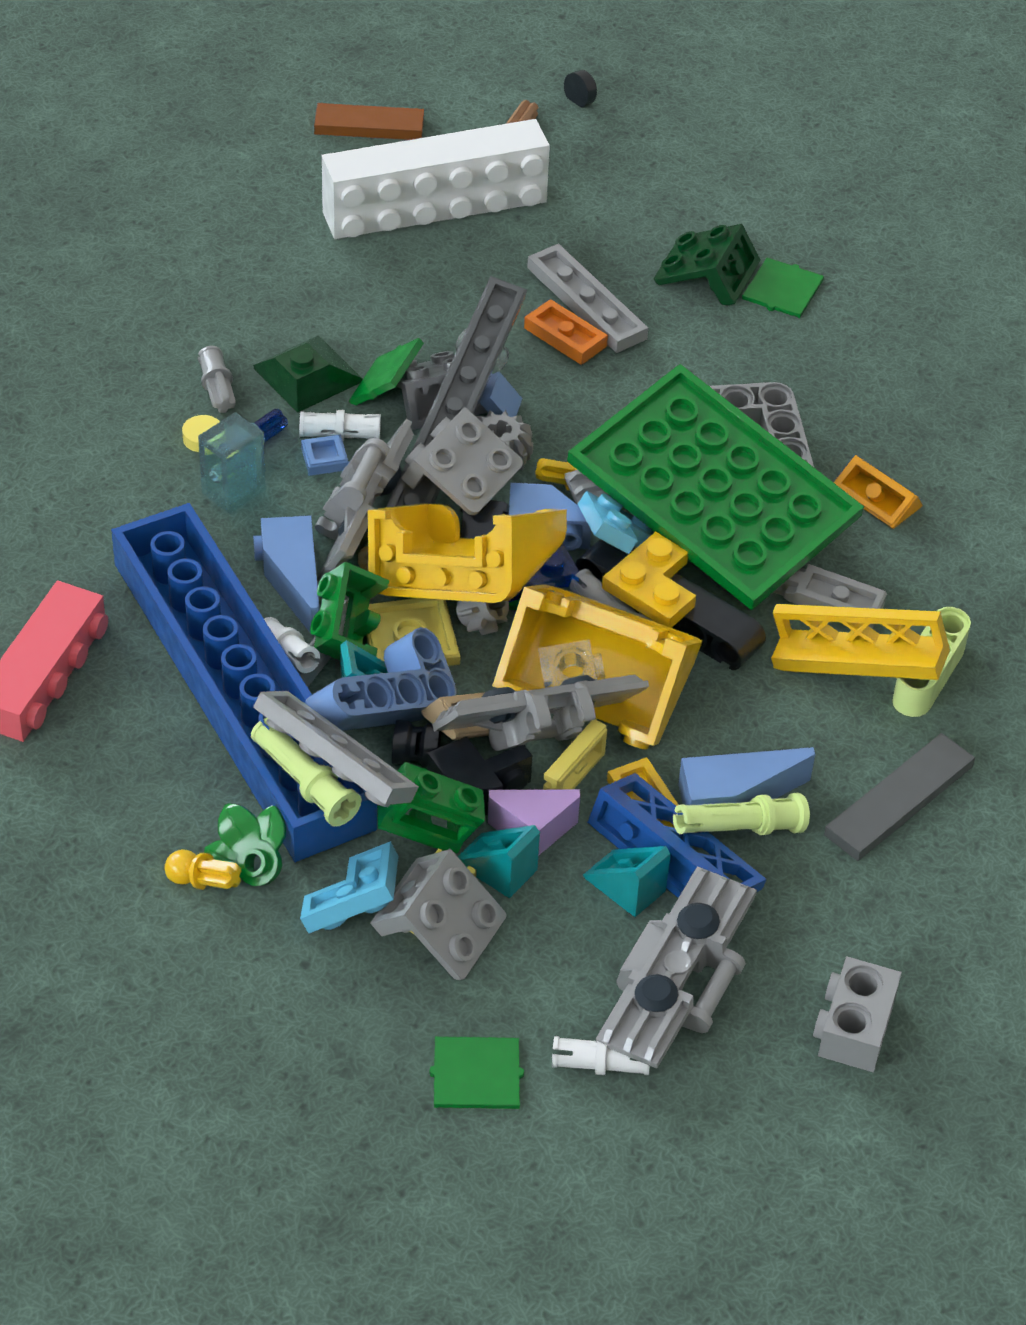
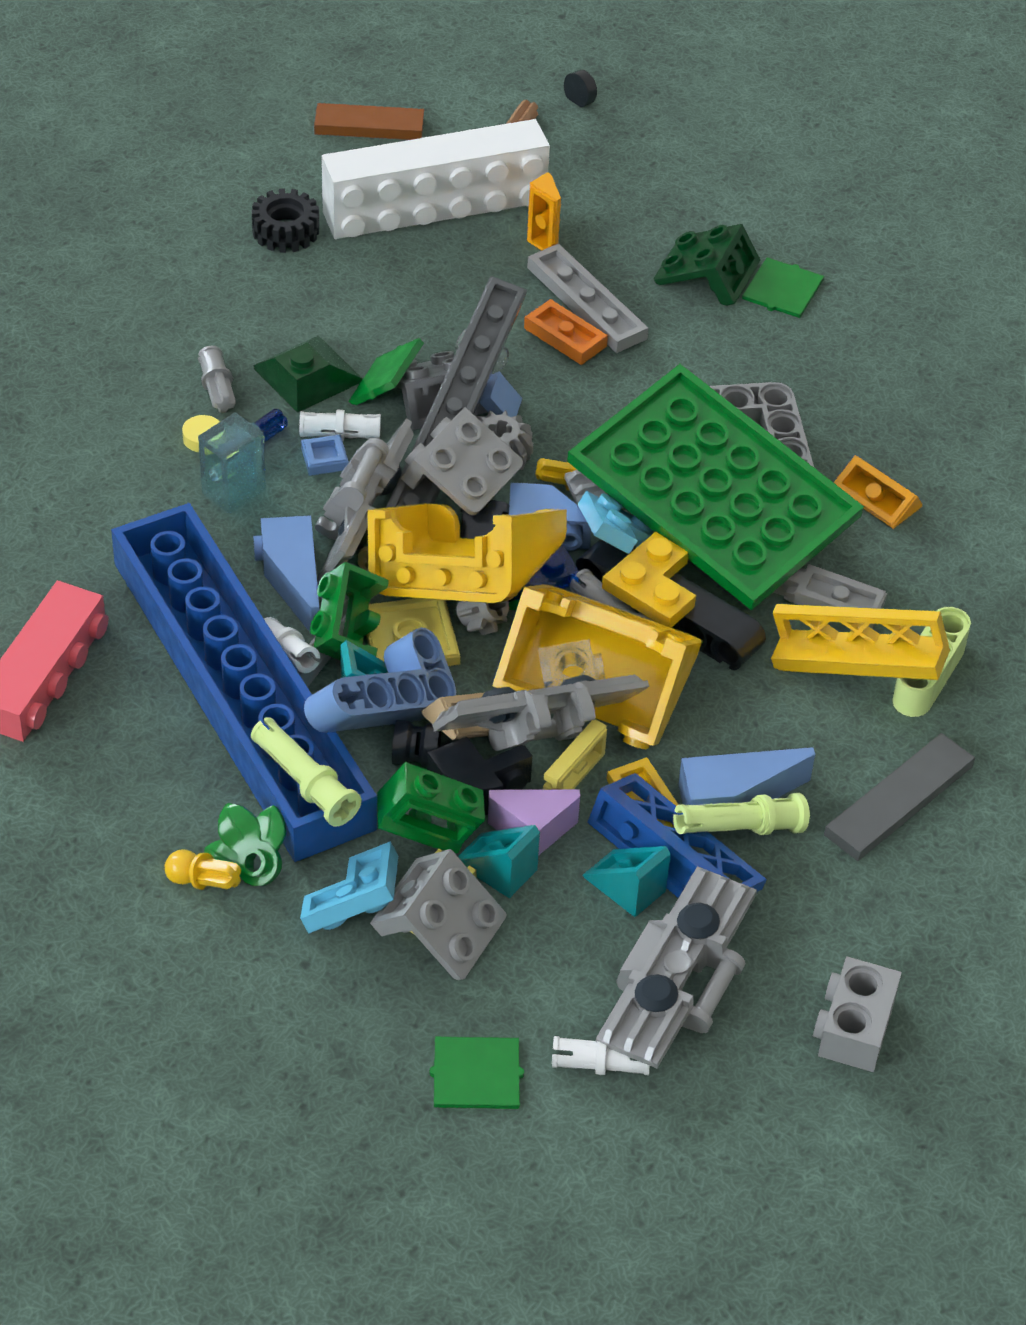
(285, 234): none -> black tyre
(326, 741): light grey plate -> none
(543, 212): none -> light orange slope

